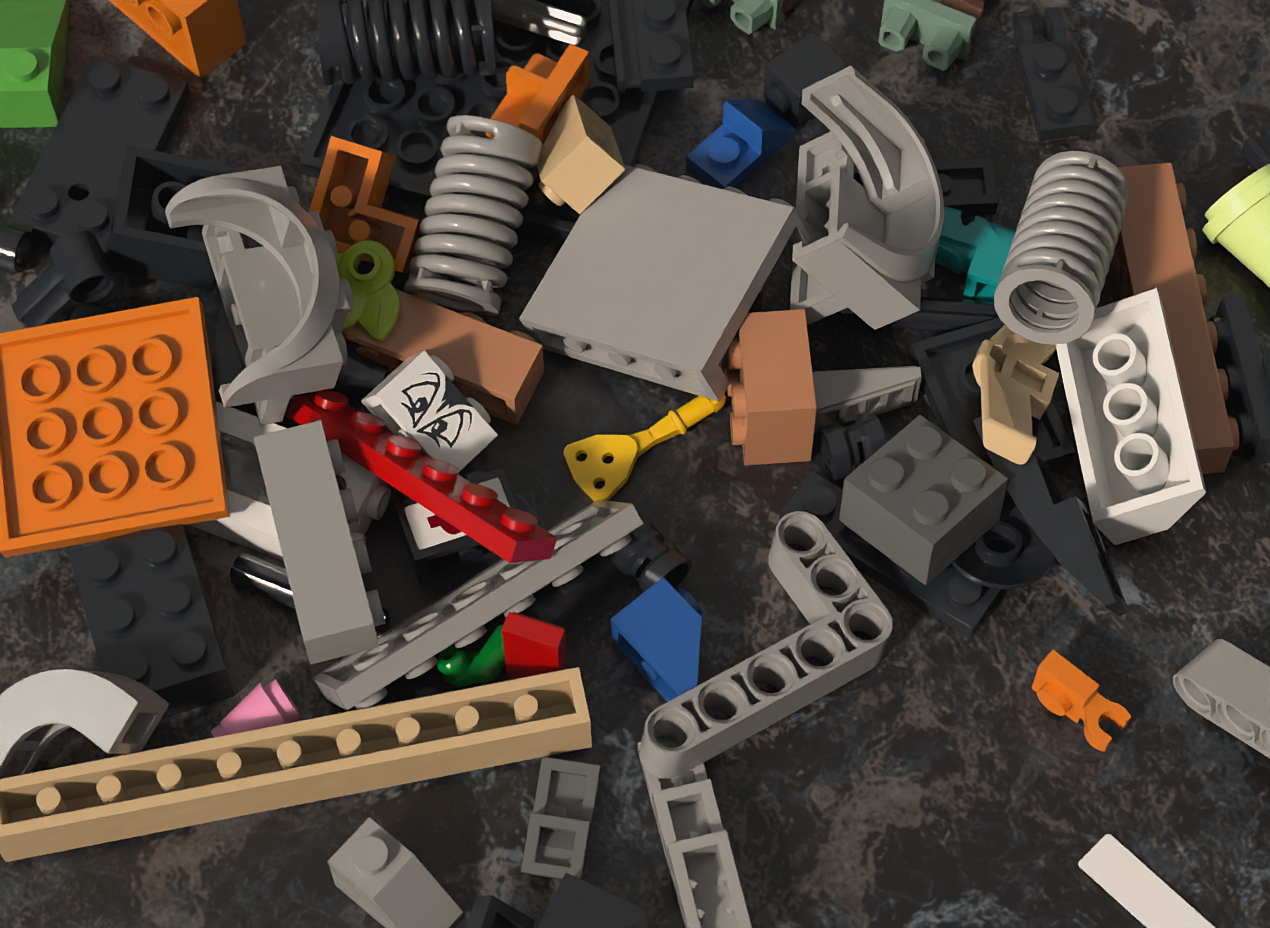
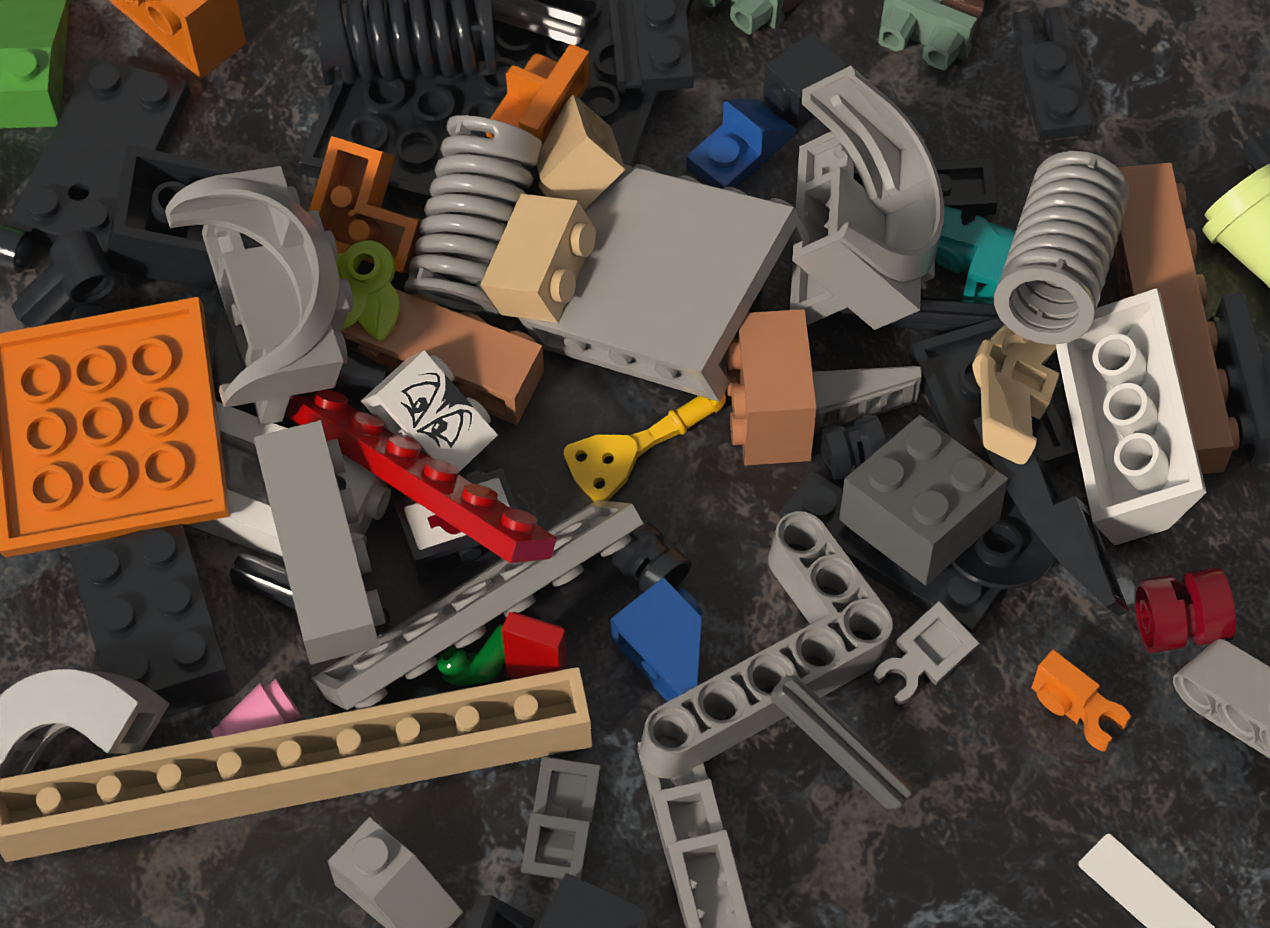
(539, 258): none -> tan brick
(841, 742): none -> dark grey axle
(931, 648): none -> light grey plate
(1176, 611): none -> dark red wheel

